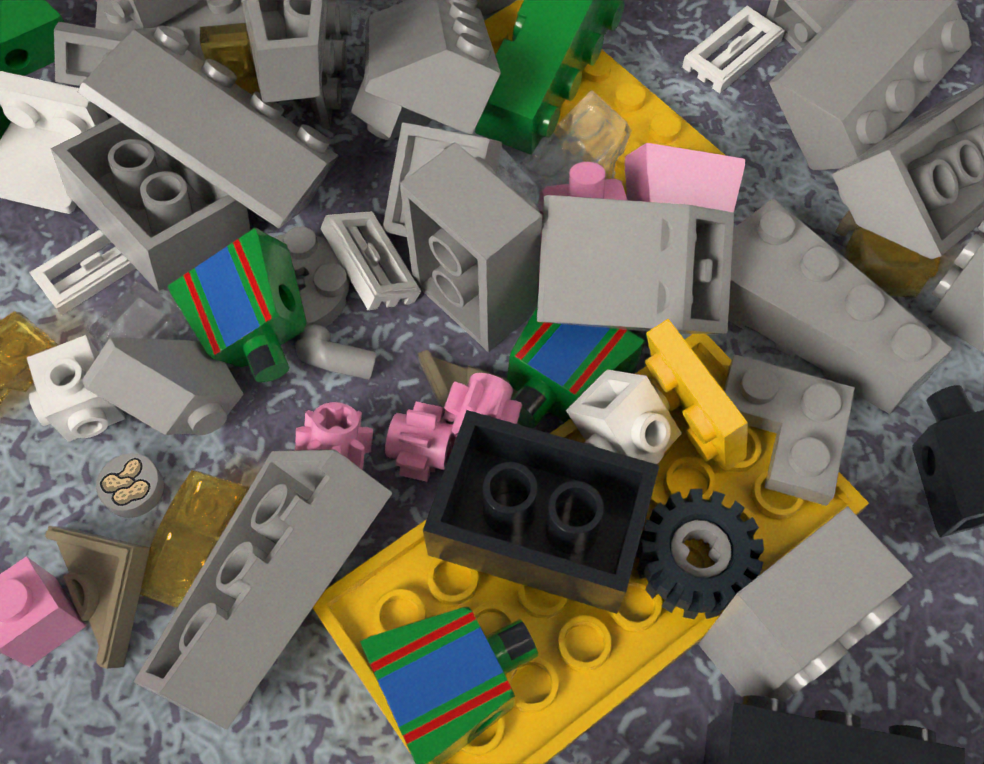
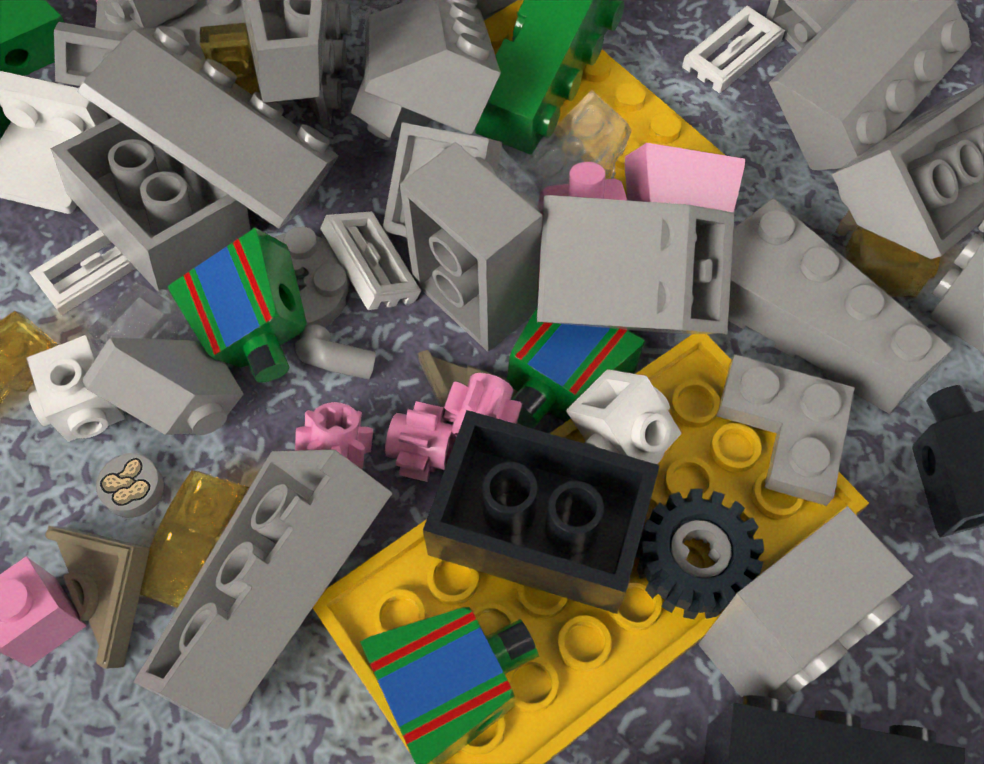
(714, 421): yellow plate -> none

